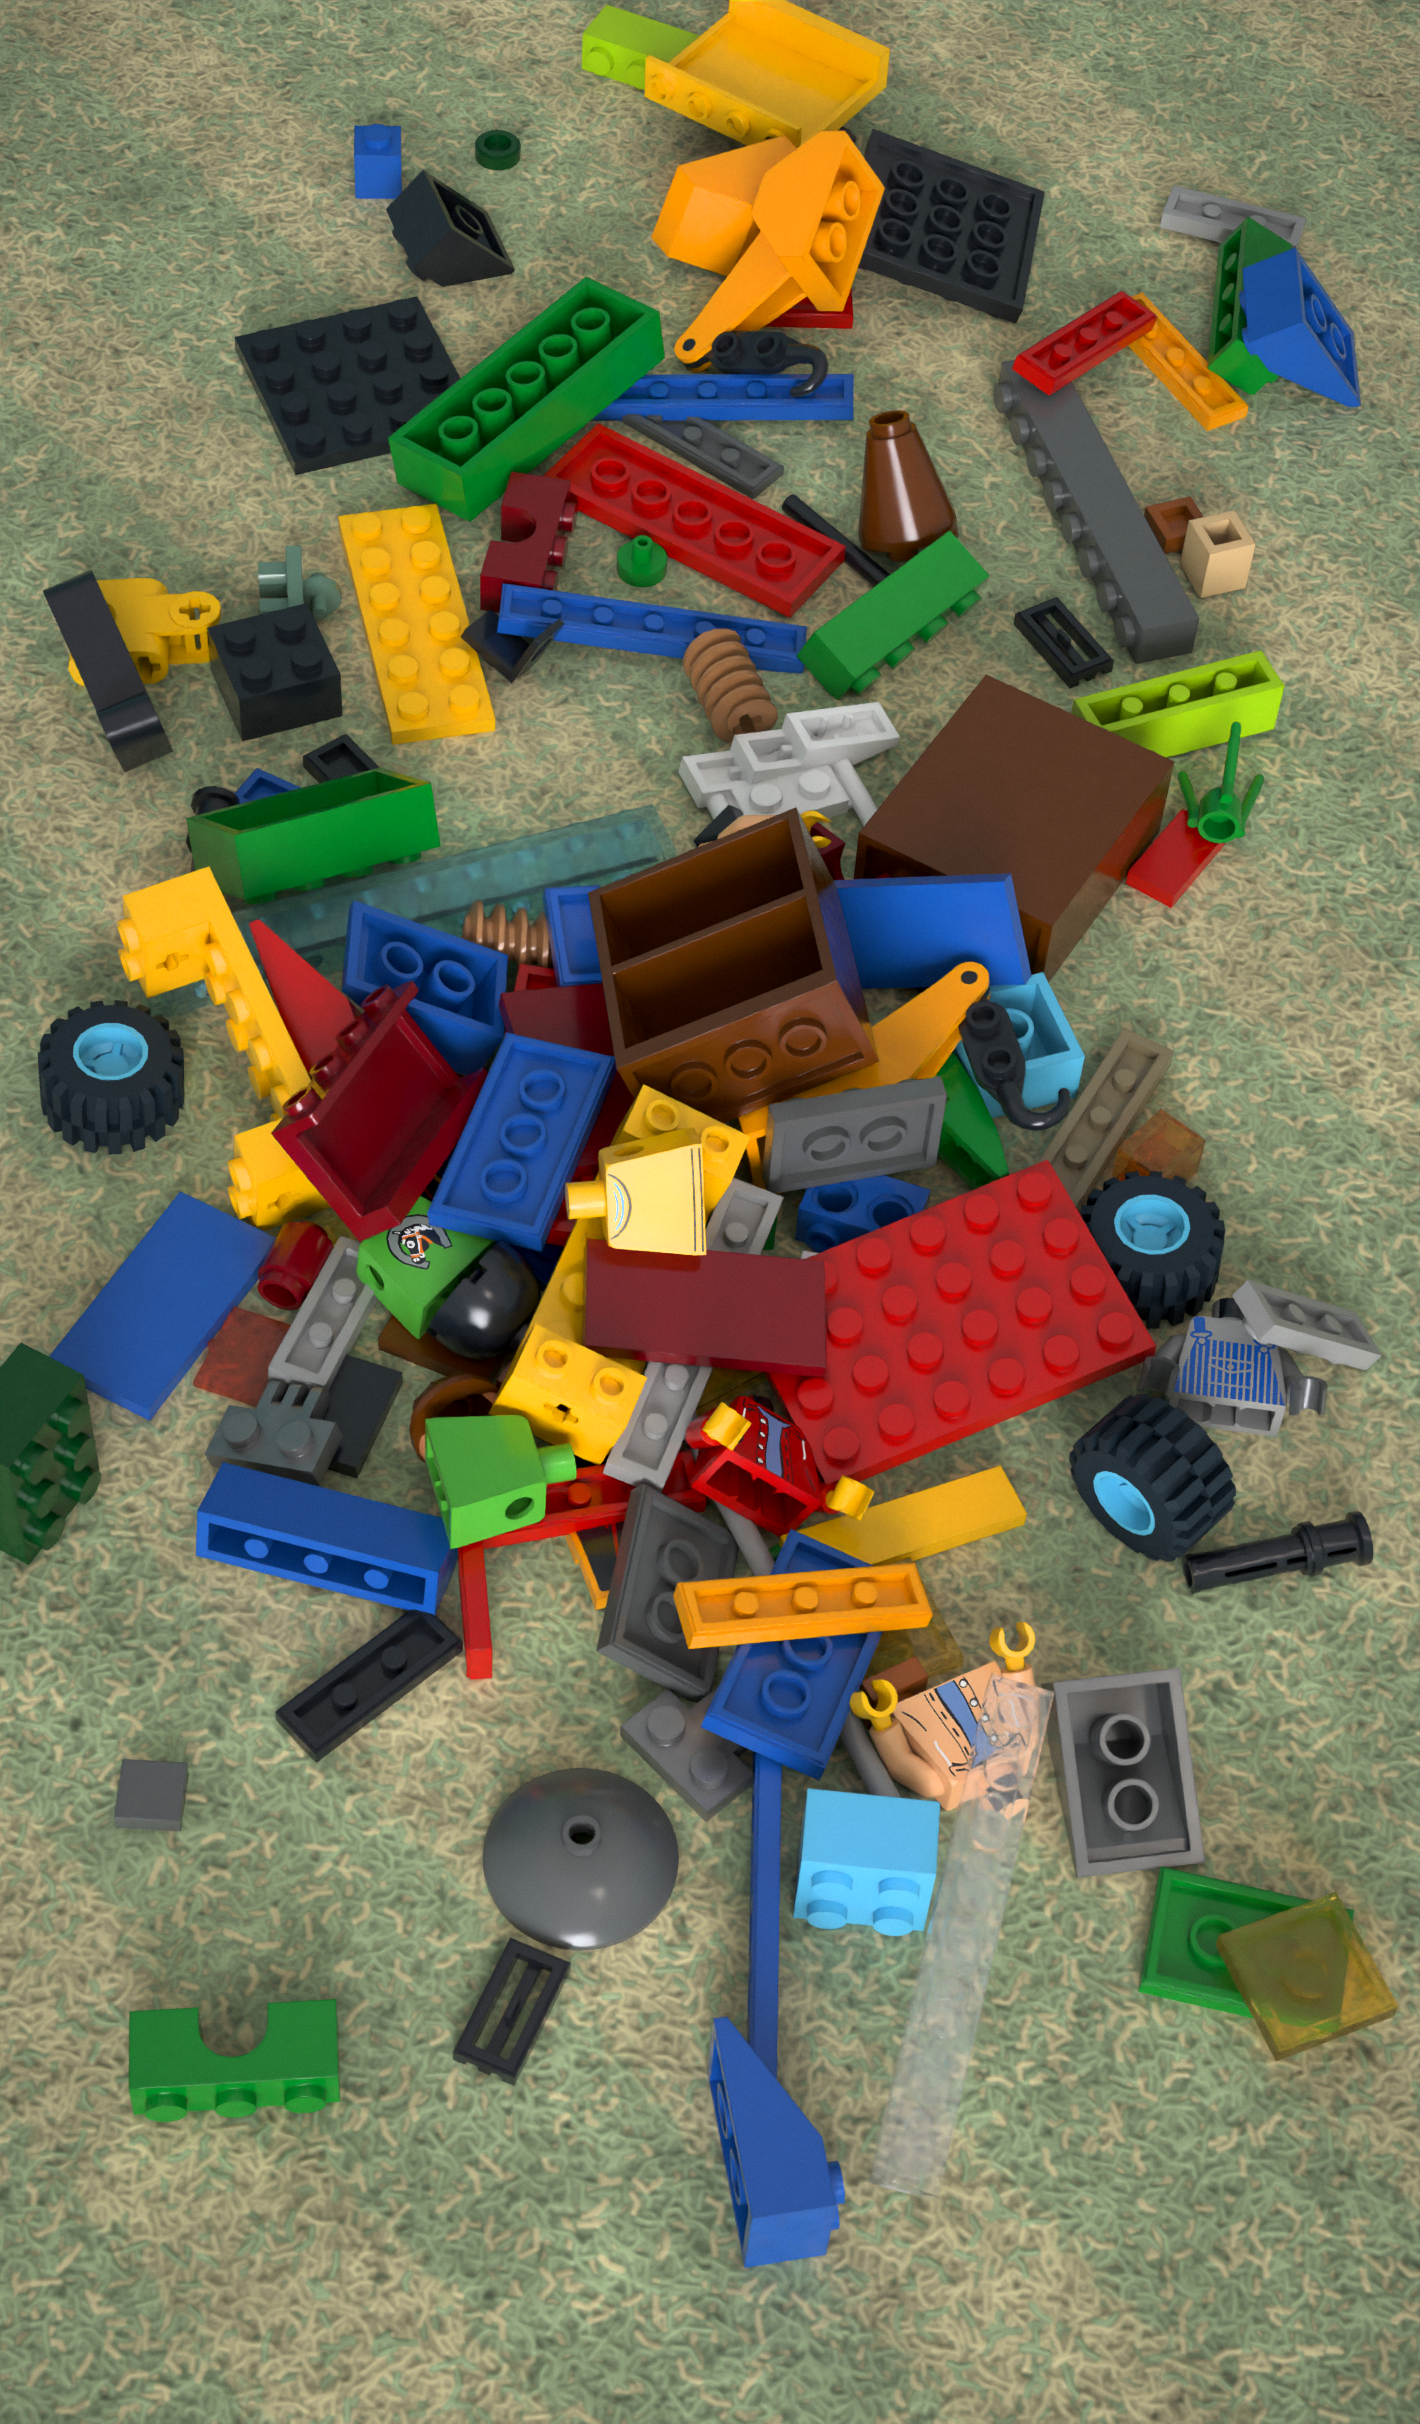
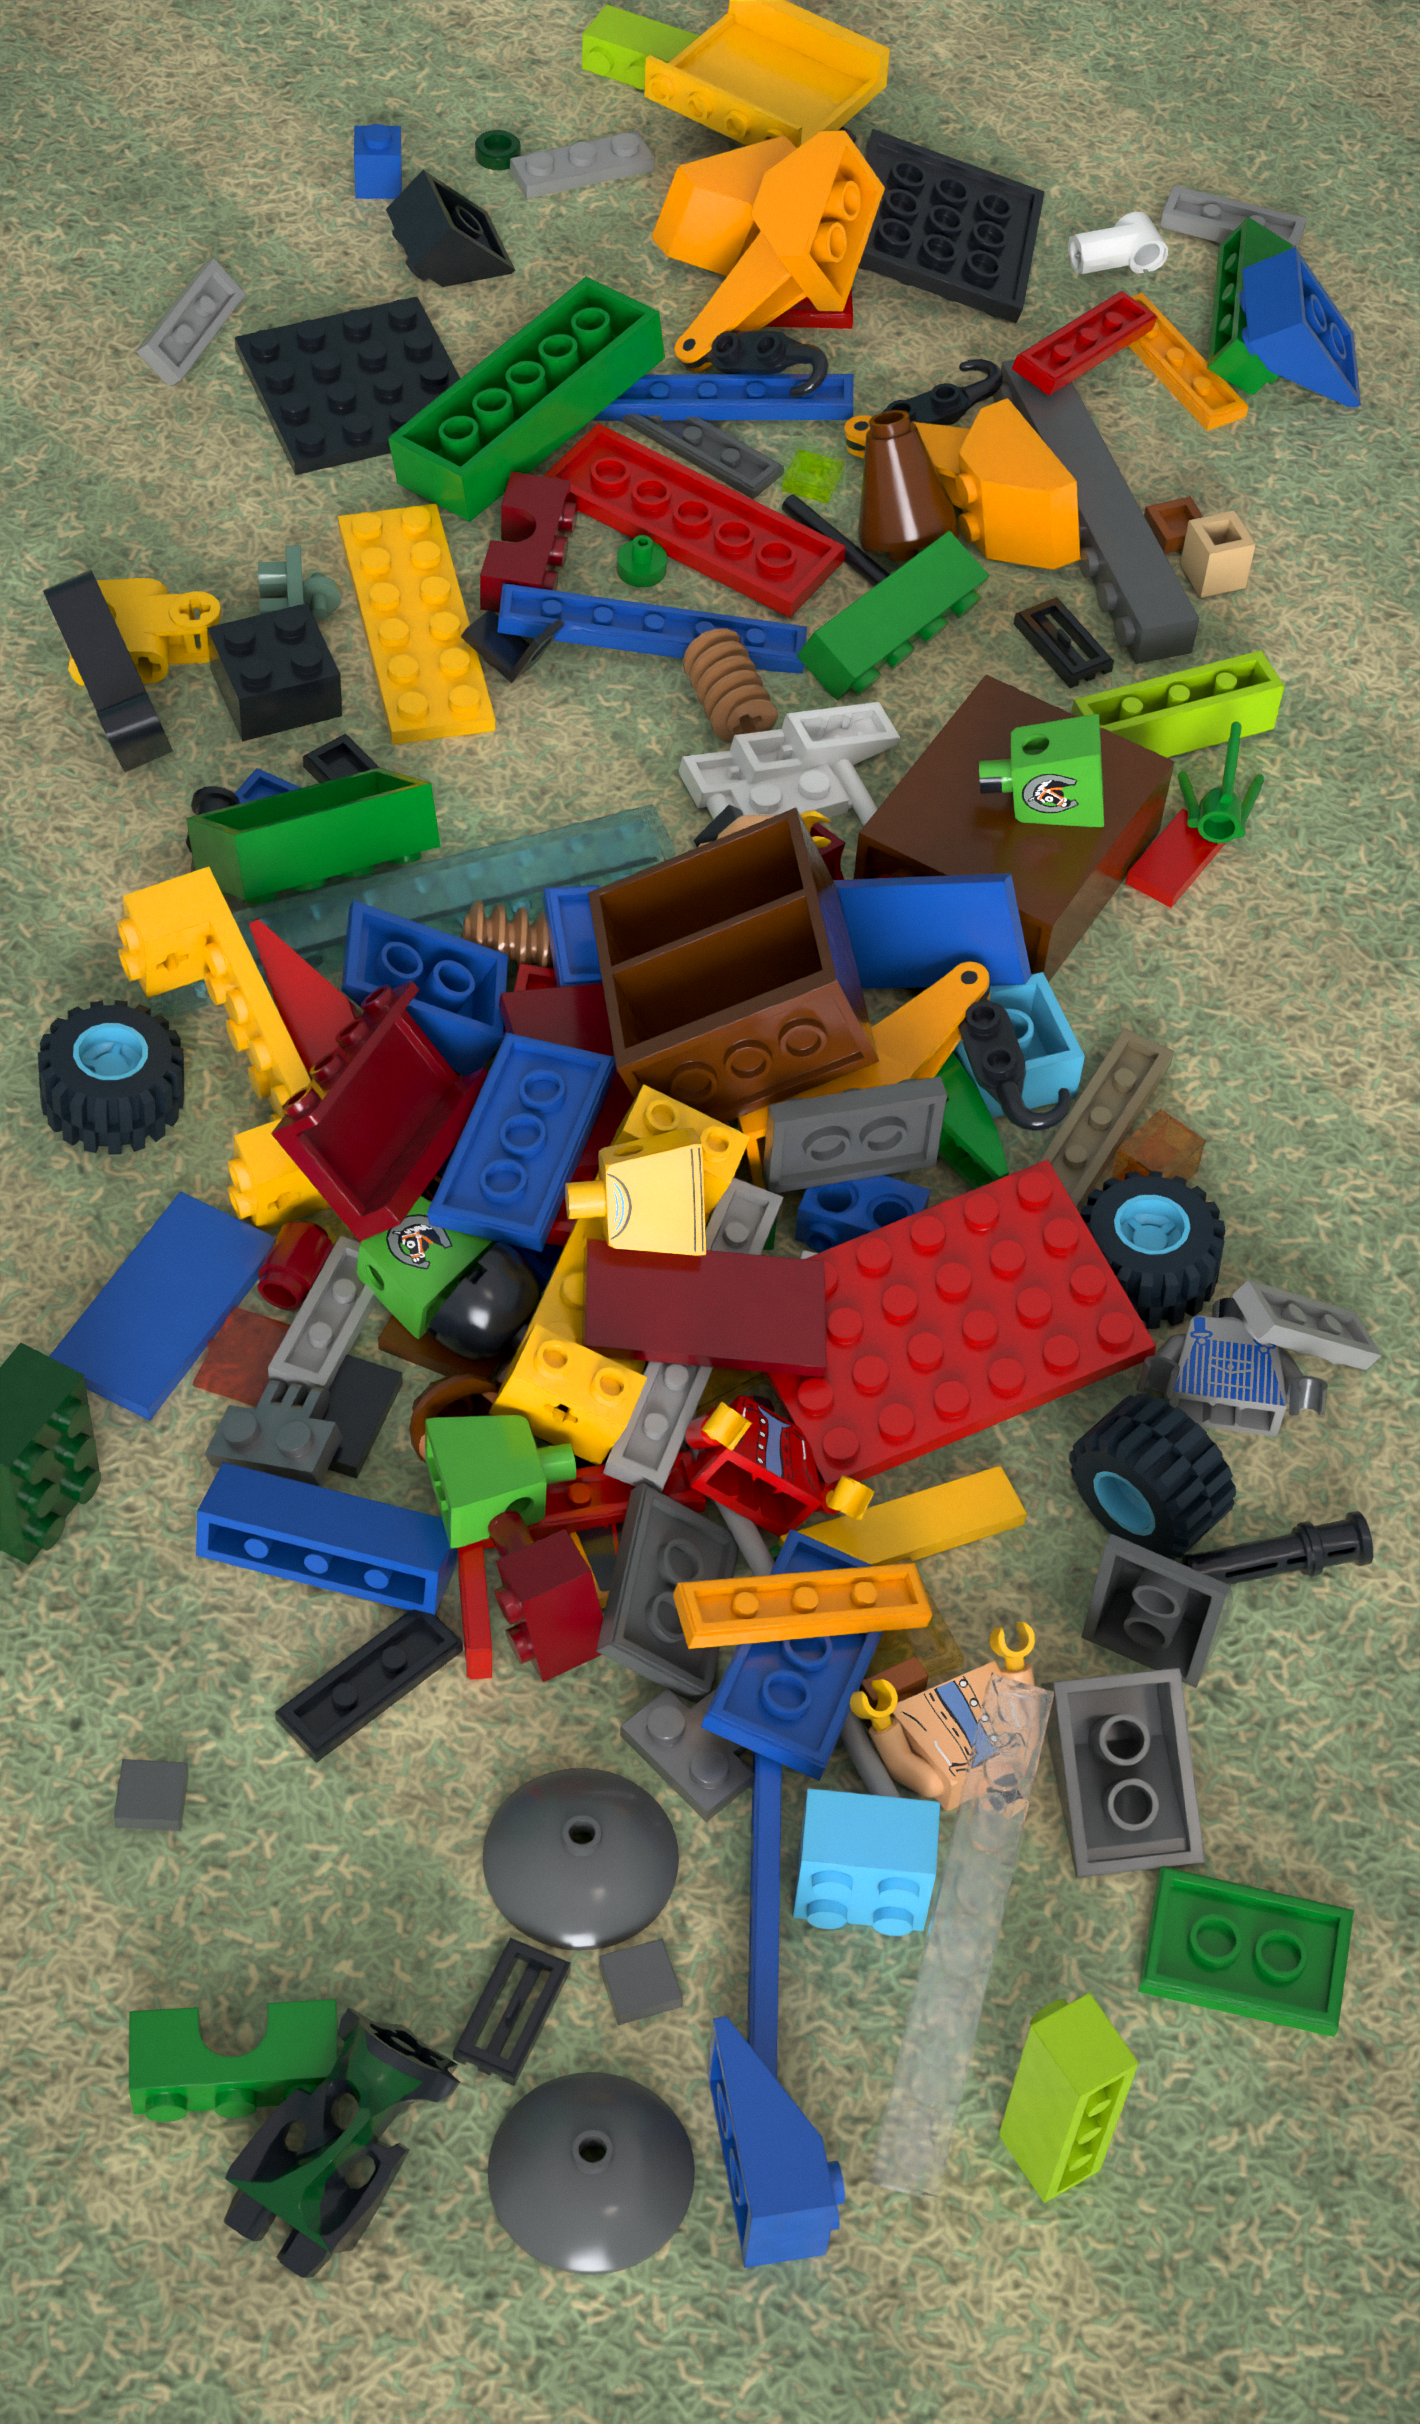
(190, 322): none -> light grey plate
(310, 2187): none -> black hips
(546, 1597): none -> dark red brick
(582, 164): none -> light grey plate
(584, 2212): none -> dark grey dish
(640, 1981): none -> dark grey tile
(813, 476): none -> clear neon green tile
(999, 471): none -> light orange slope
(1052, 773): none -> bright green torso
(1067, 2095): none -> lime brick
(1130, 242): none -> white piece
(1156, 1610): none -> dark grey slope
(1306, 1976): clear yellow tile -> none

